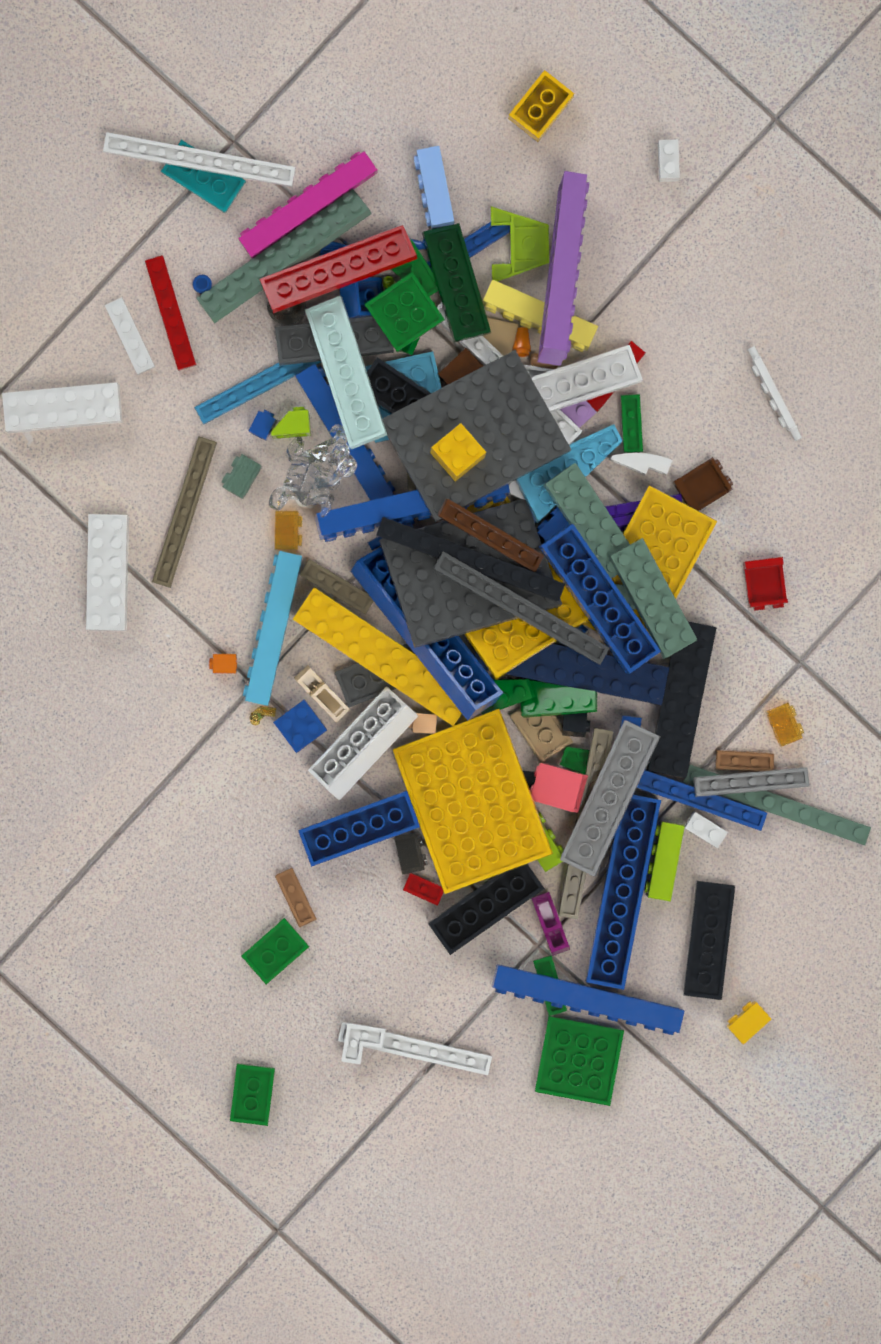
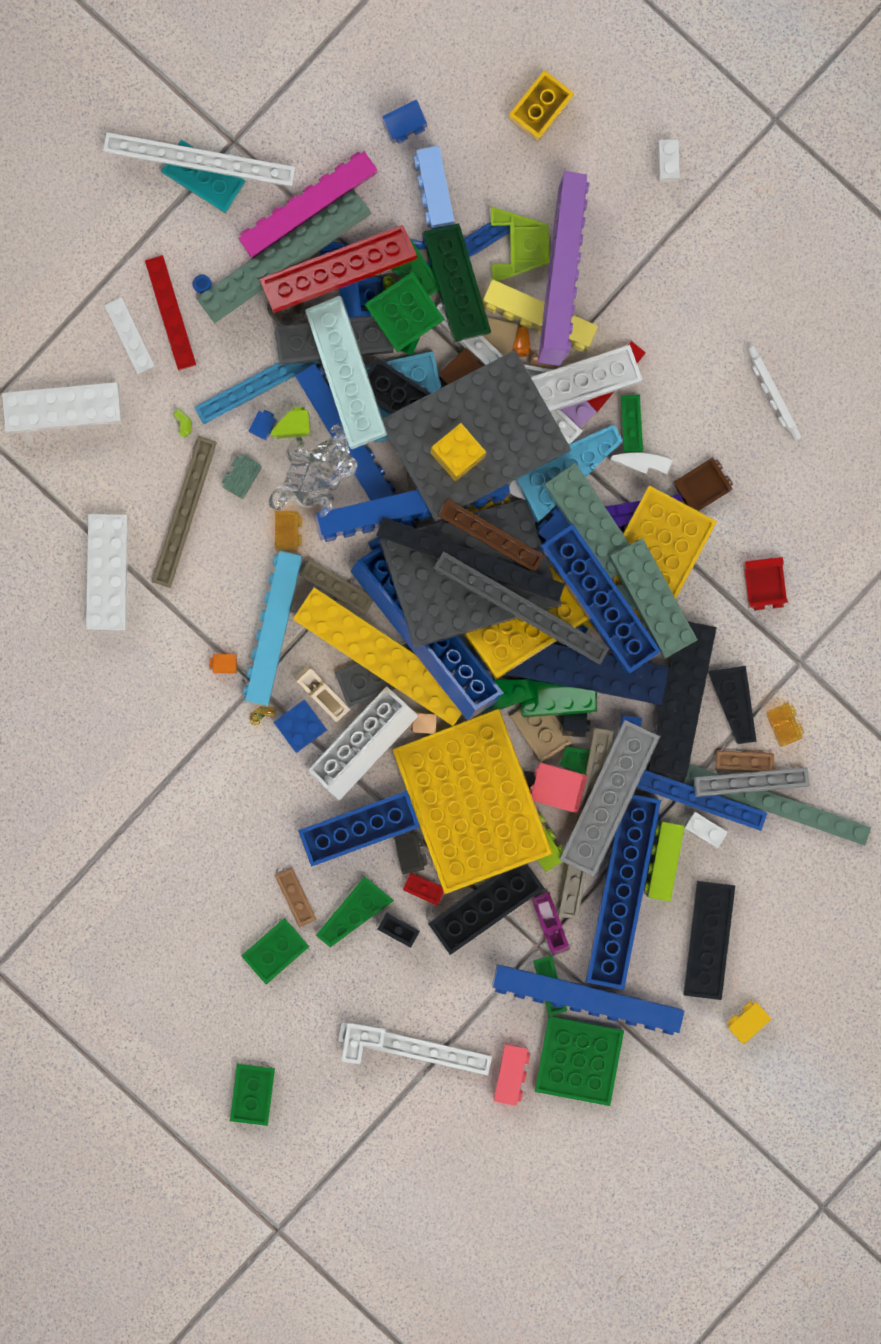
(185, 423): none -> lime arm
(356, 909): none -> green wing
(398, 929): none -> black brick
(404, 122): none -> blue slope
(511, 1074): none -> coral brick
(734, 696): none -> black wing

